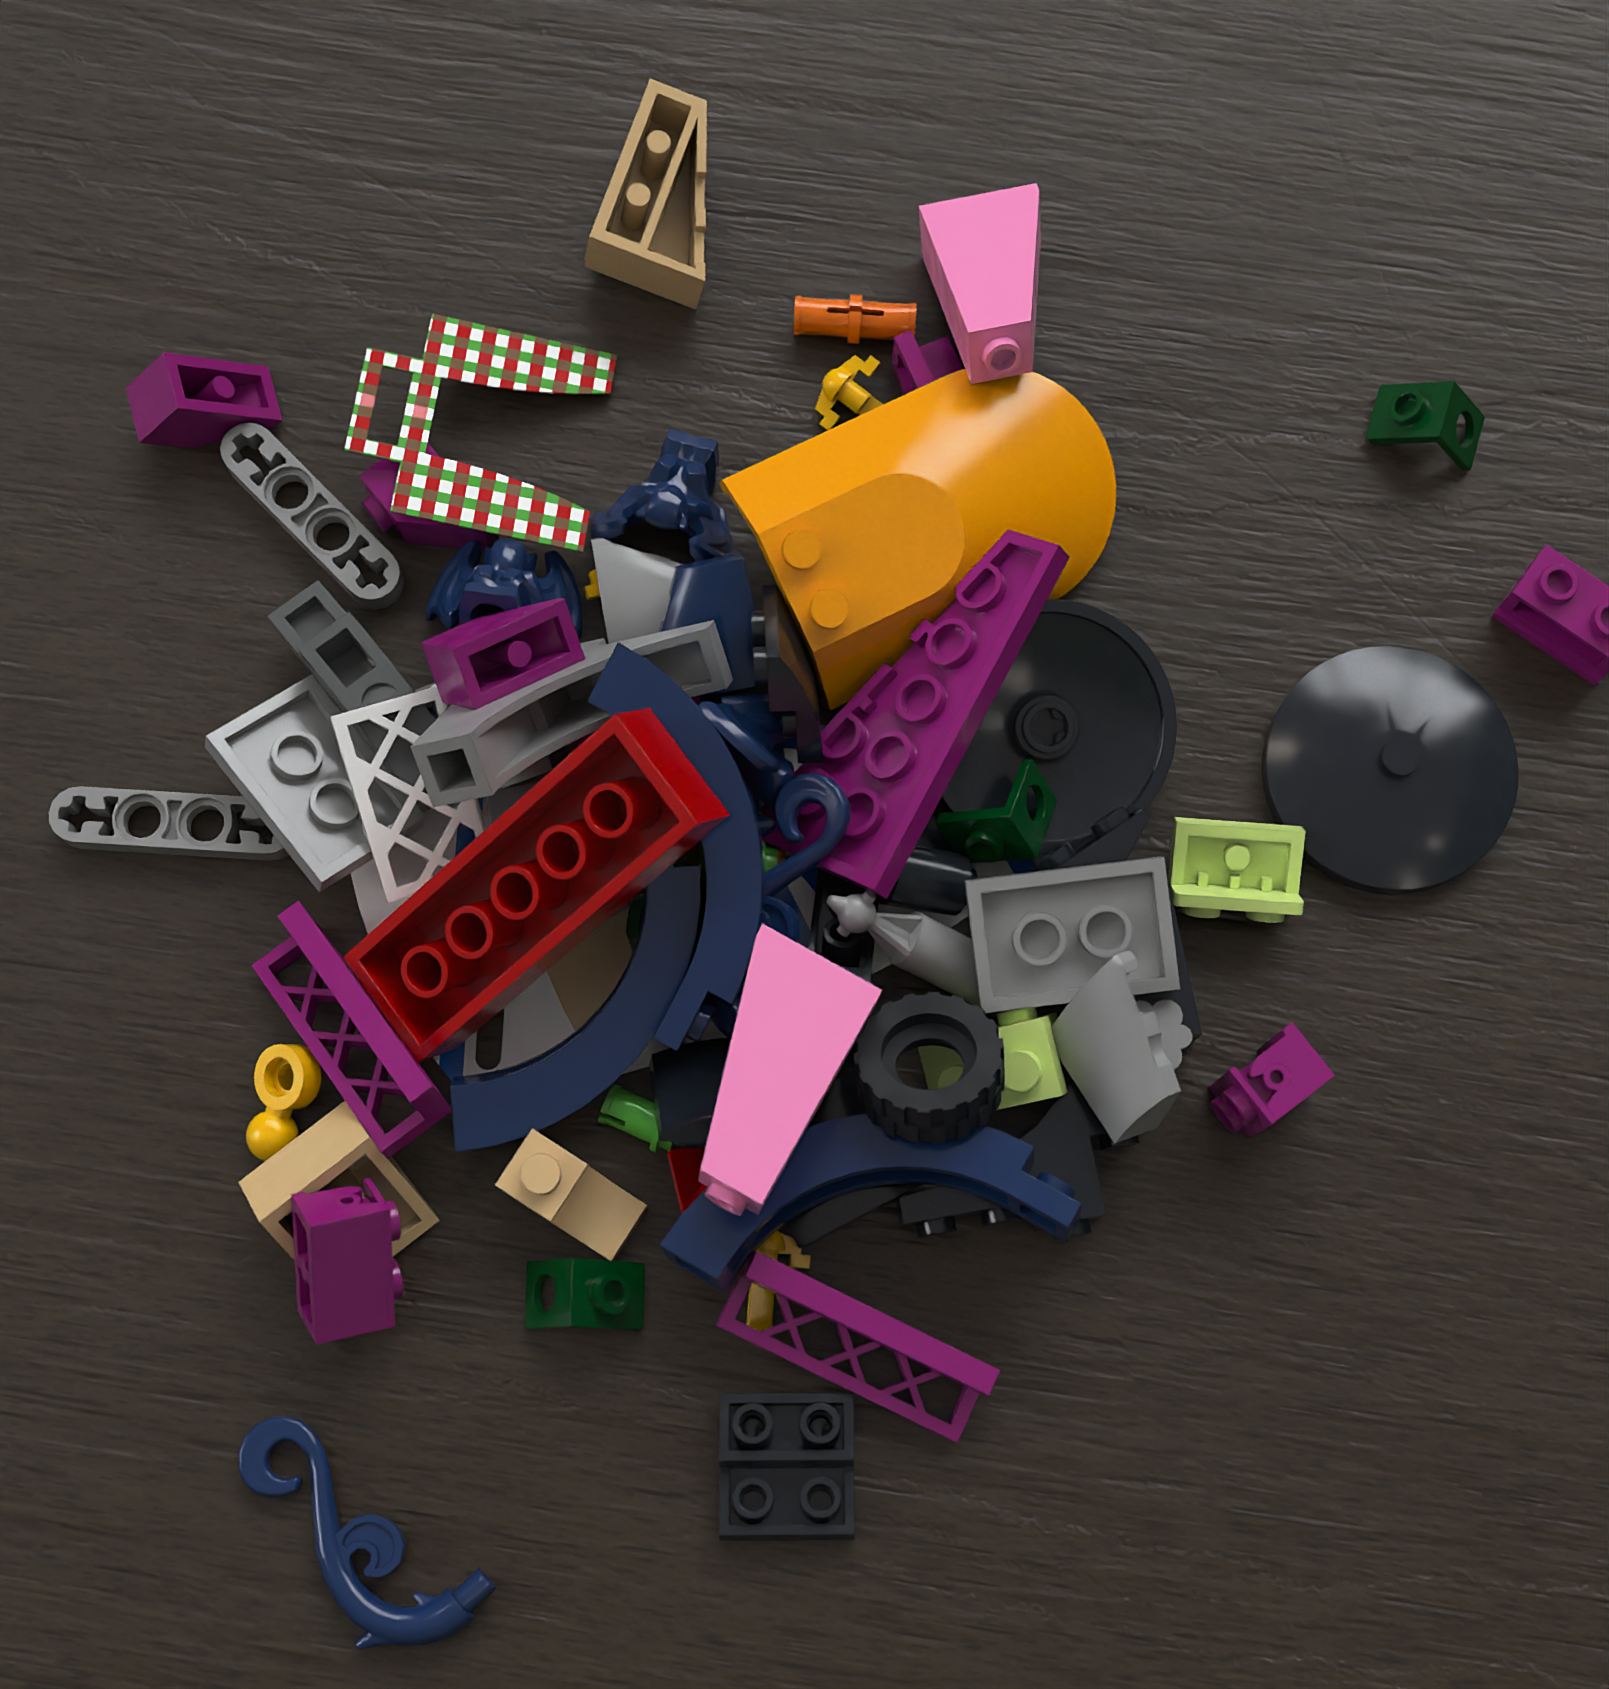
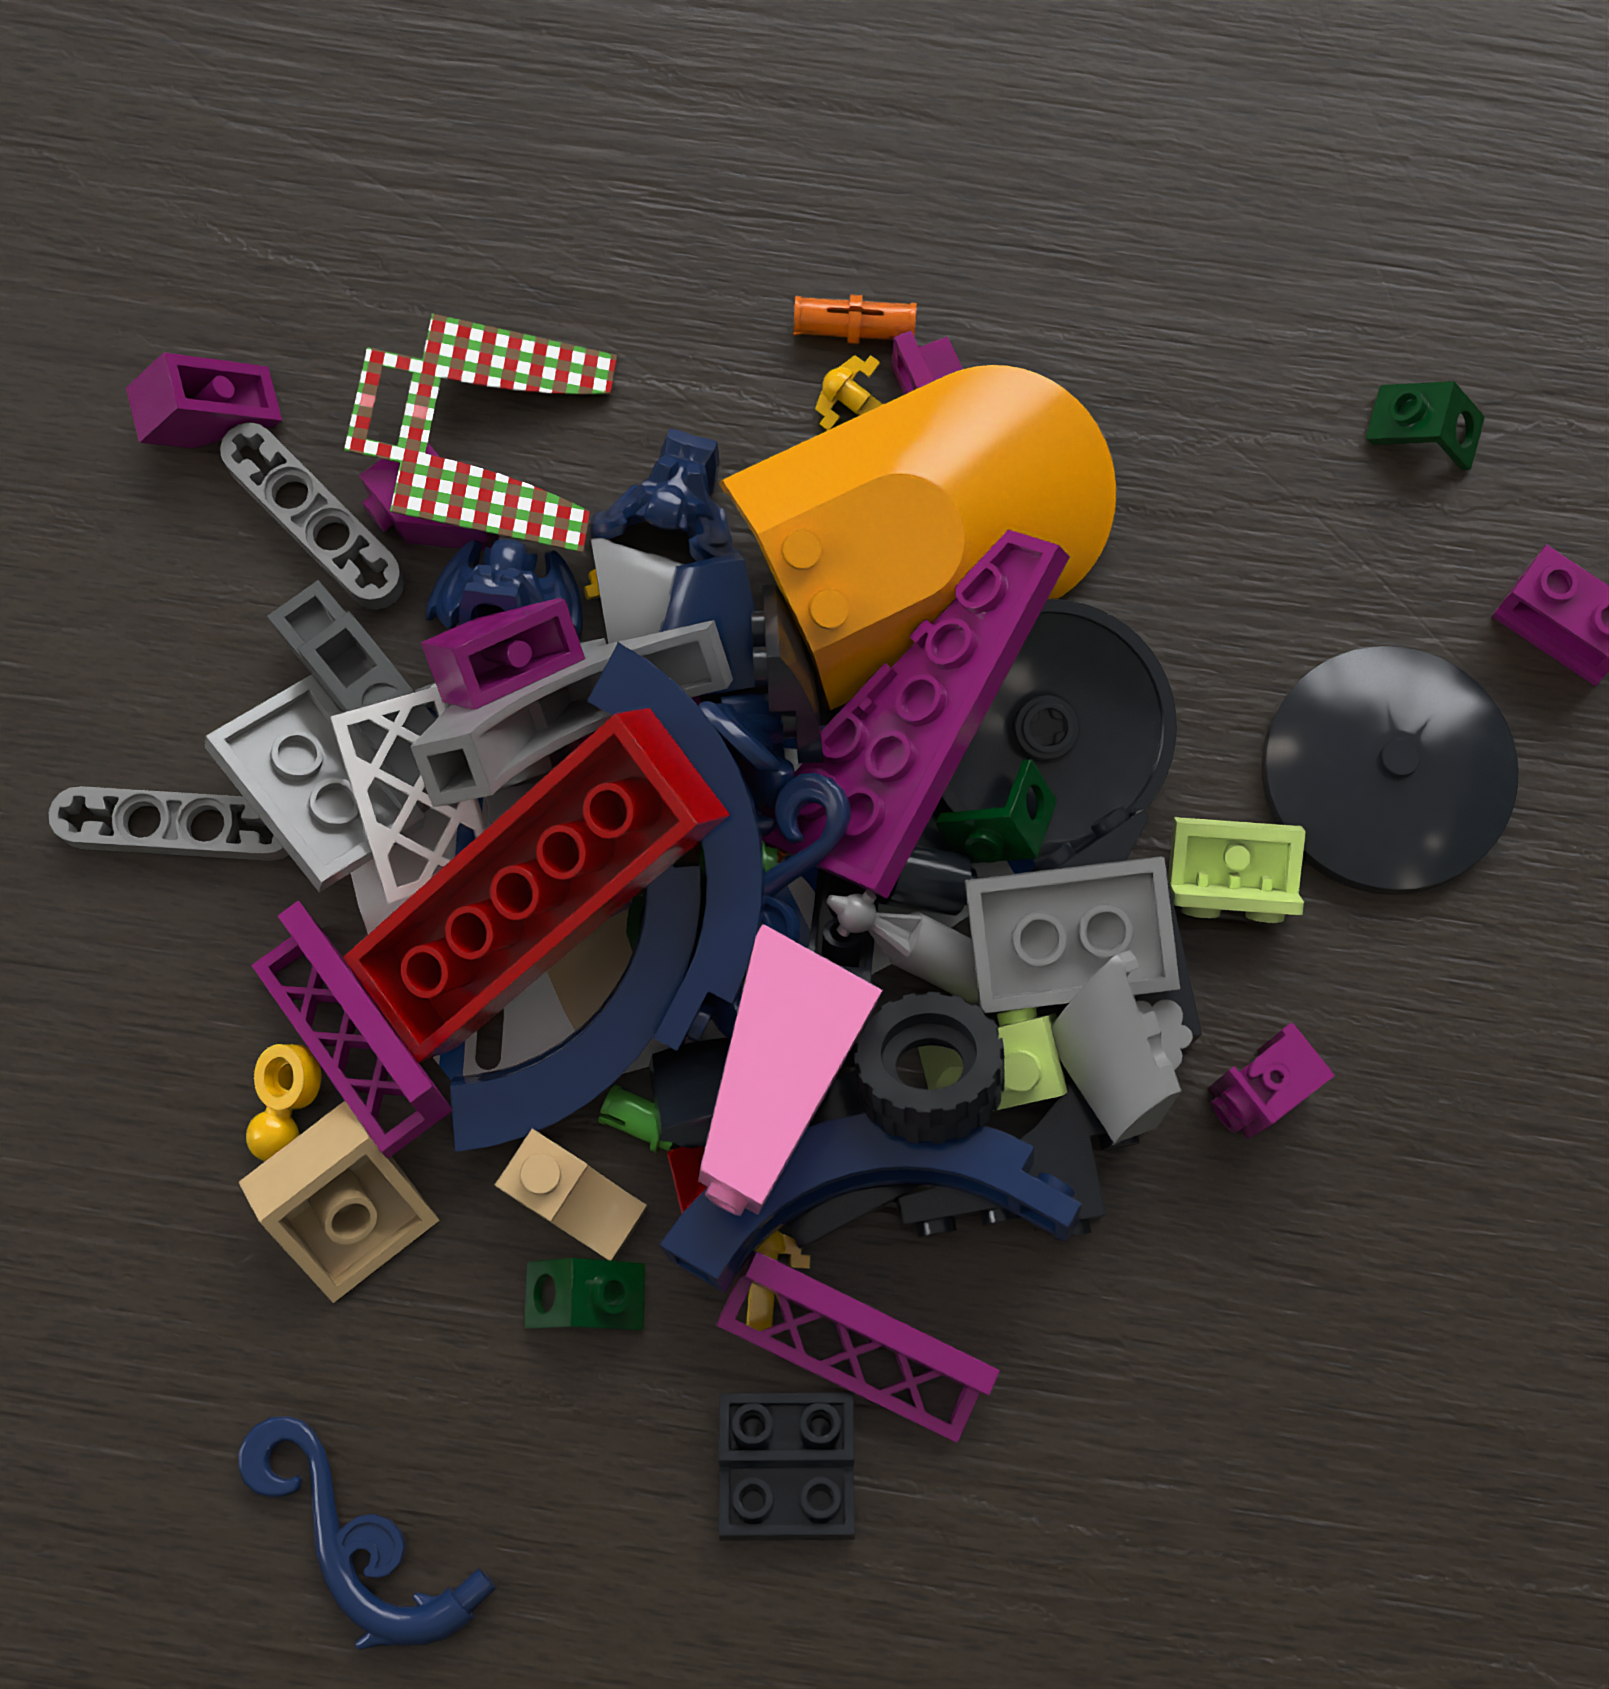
(345, 1261): magenta hinge -> none
(655, 201): tan wedge -> none
(986, 276): bright pink slope -> none

